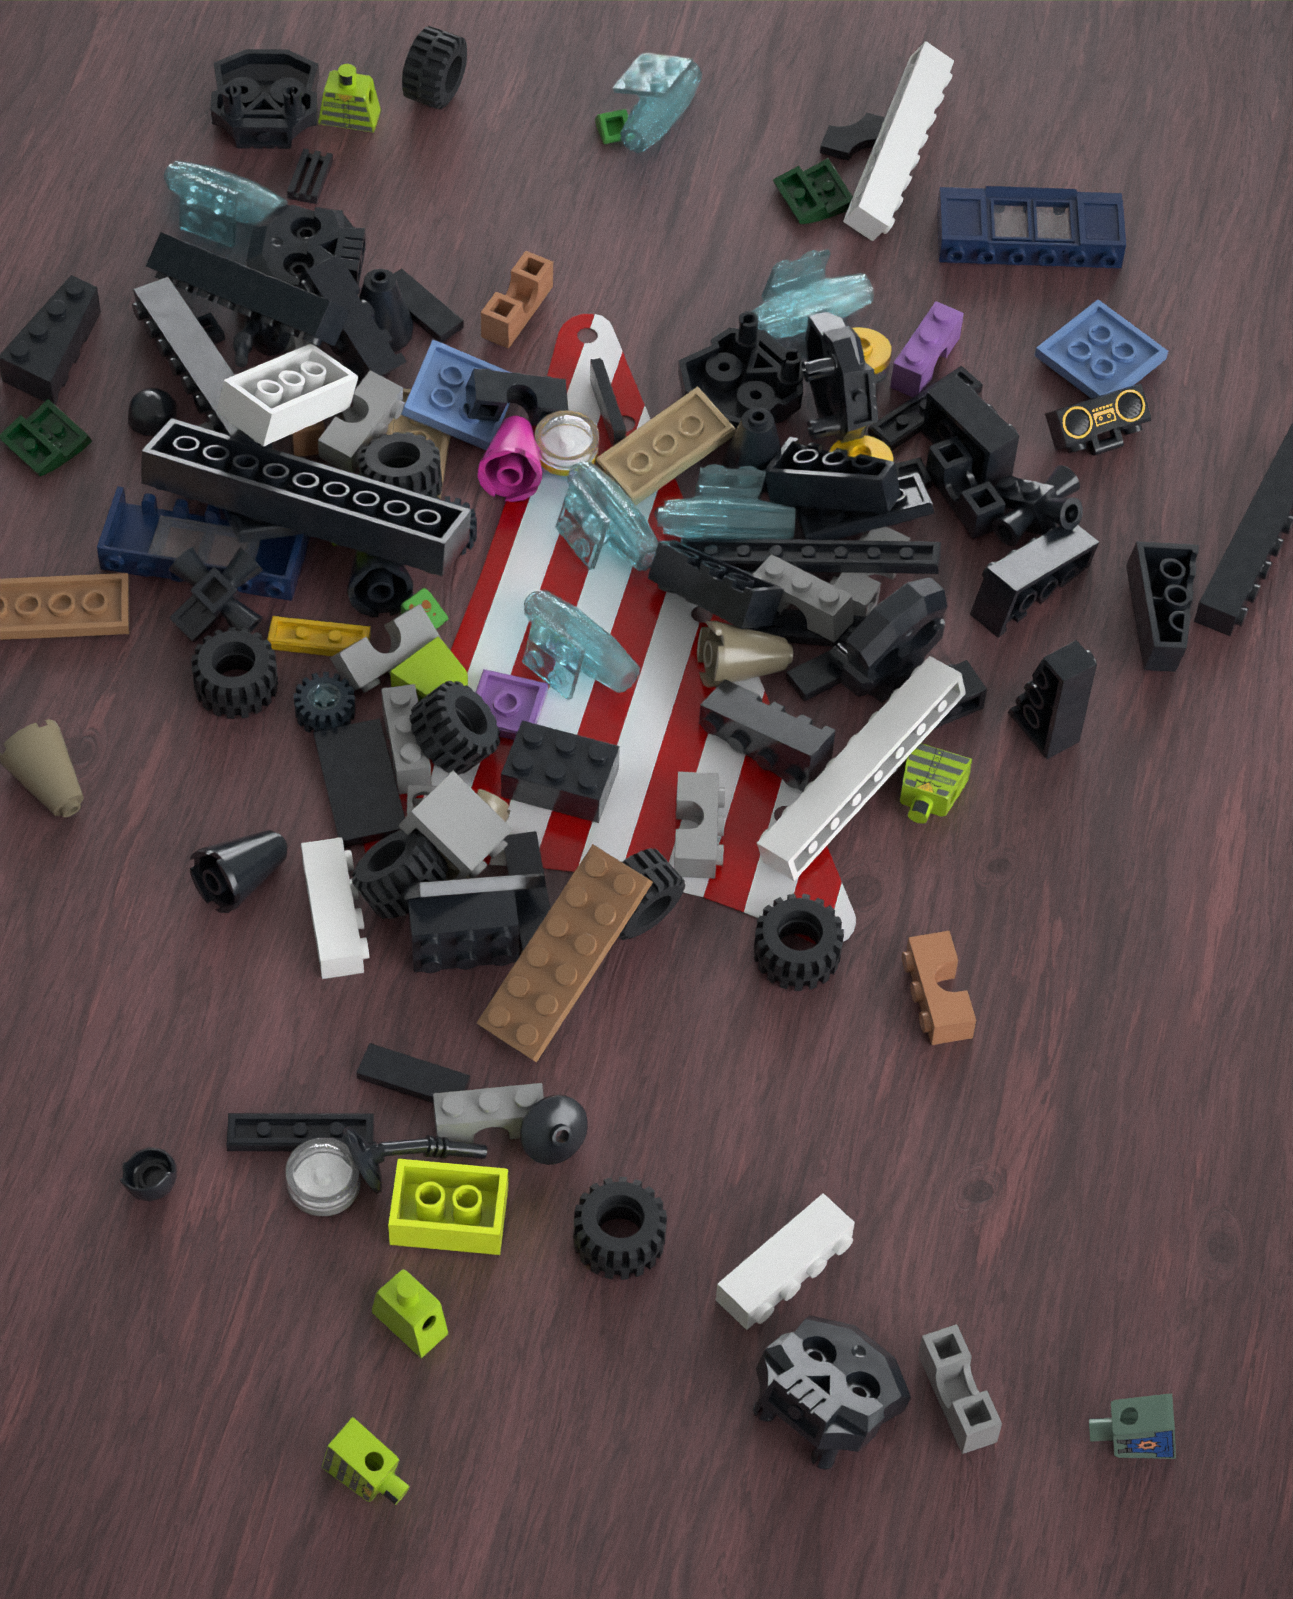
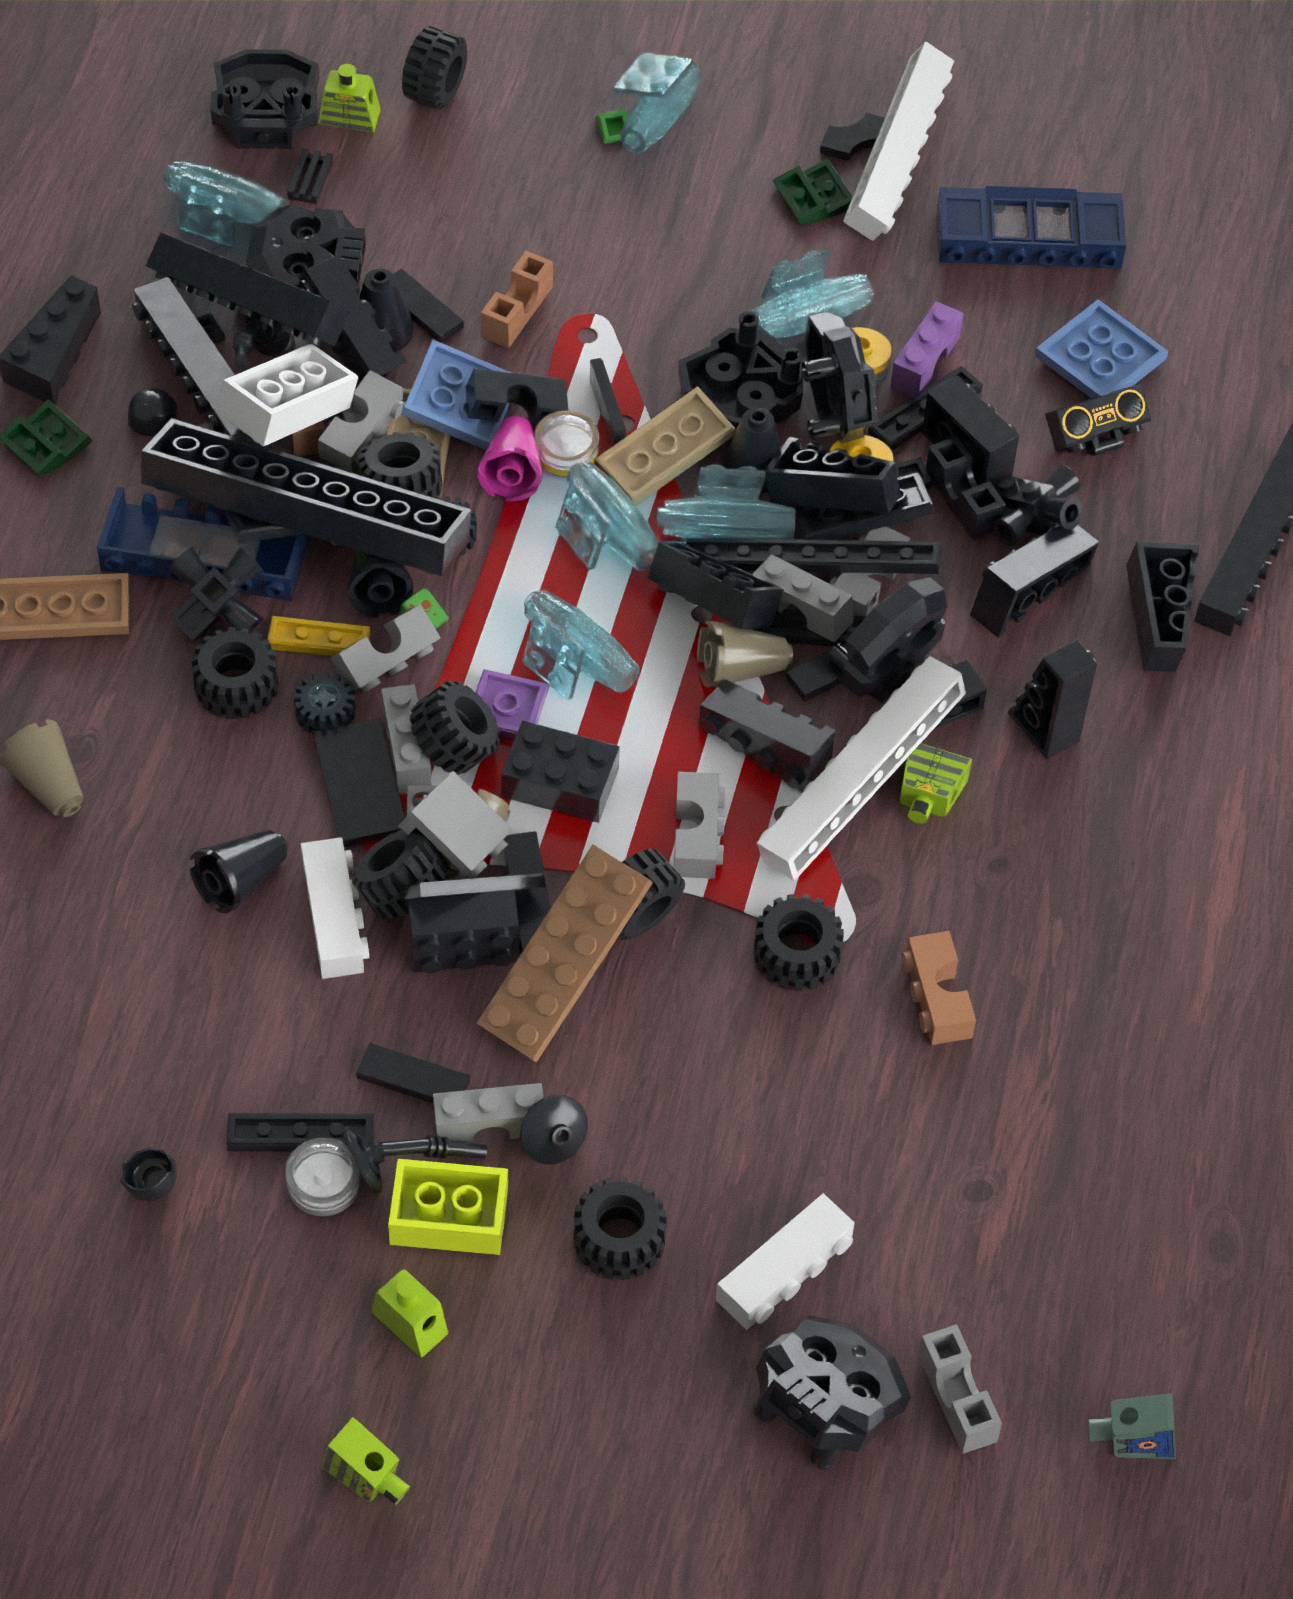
(429, 669): lime torso -> none

